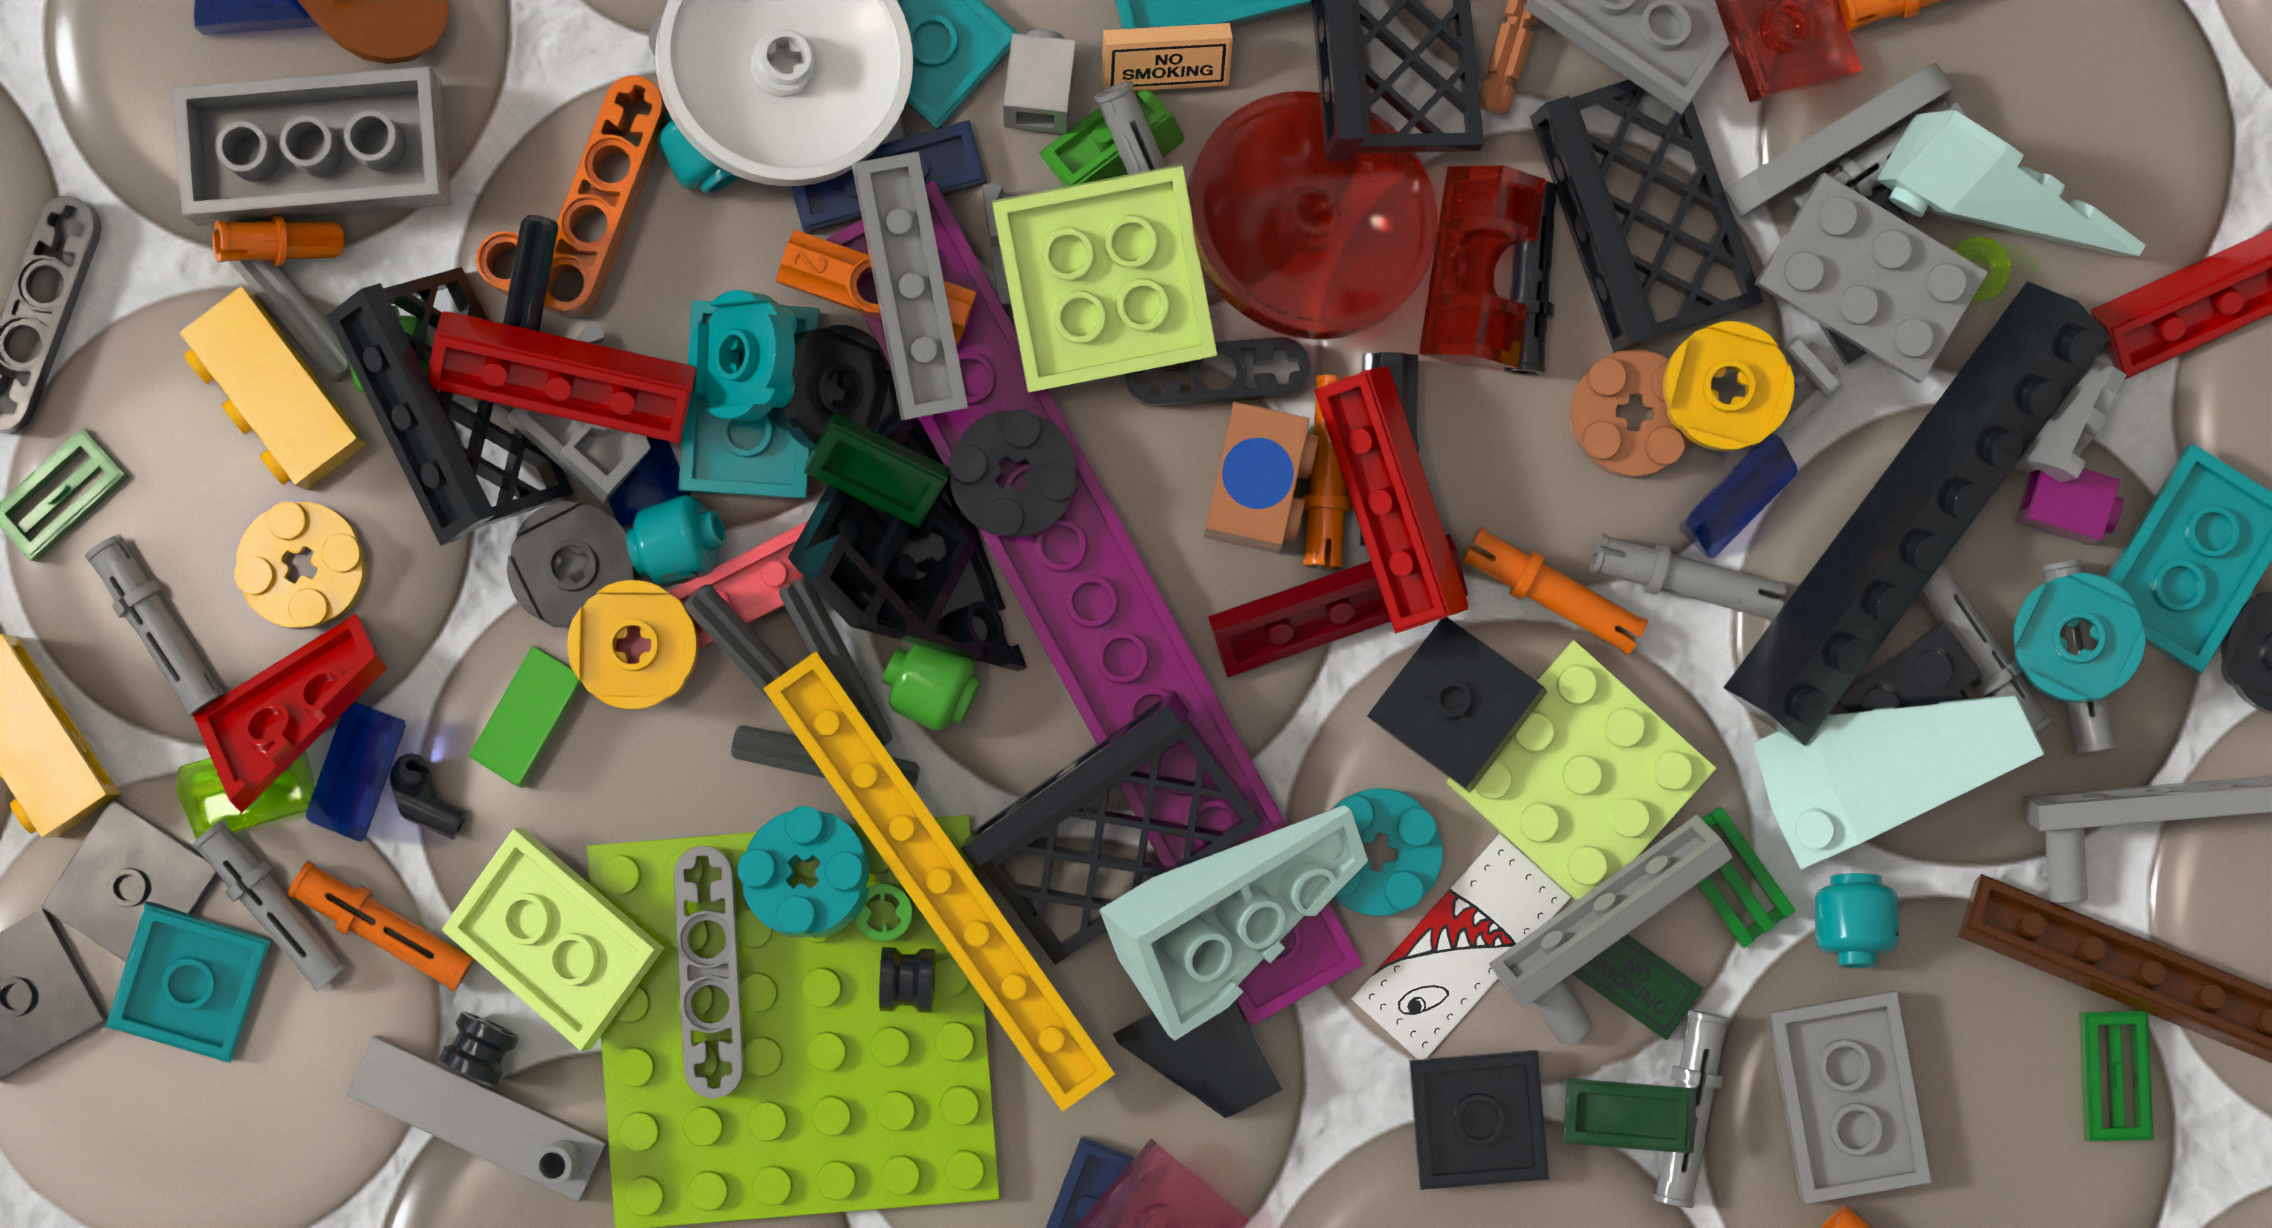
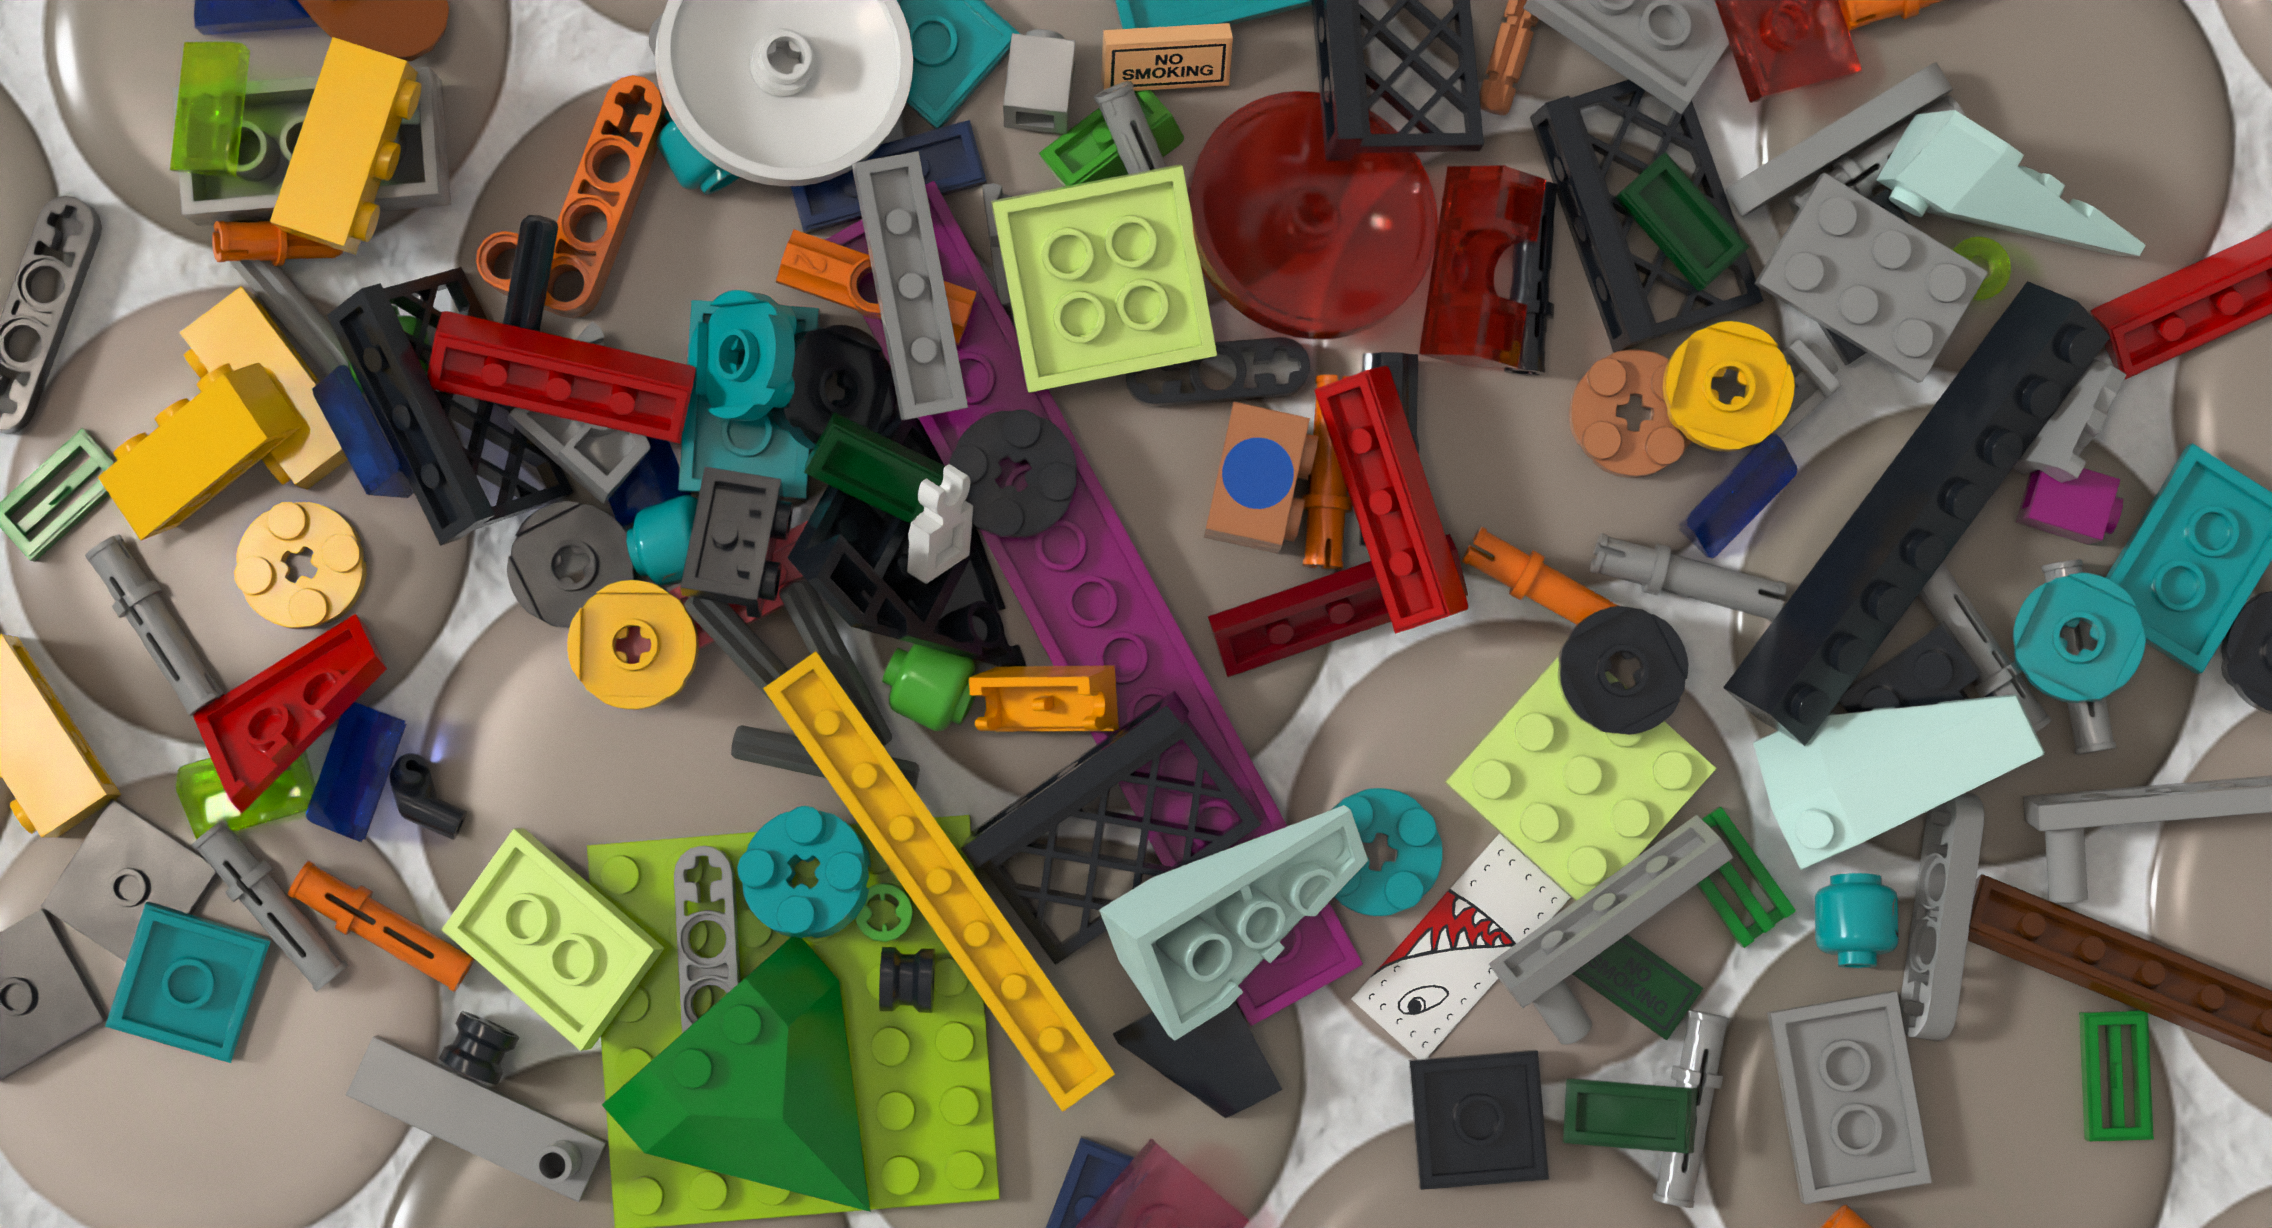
(198, 448): none -> yellow brick
(210, 108): none -> clear neon green slope
(346, 146): none -> yellow brick
(360, 435): none -> clear blue slope
(527, 717): bright green slope -> none
(736, 539): none -> black bracket
(759, 1086): none -> green wedge
(943, 530): none -> white plate
(1047, 698): none -> light orange hinge
(1457, 704): black plate -> none
(1657, 682): none -> black plate
(1682, 222): none -> dark green tile
(1941, 917): none -> light grey beam

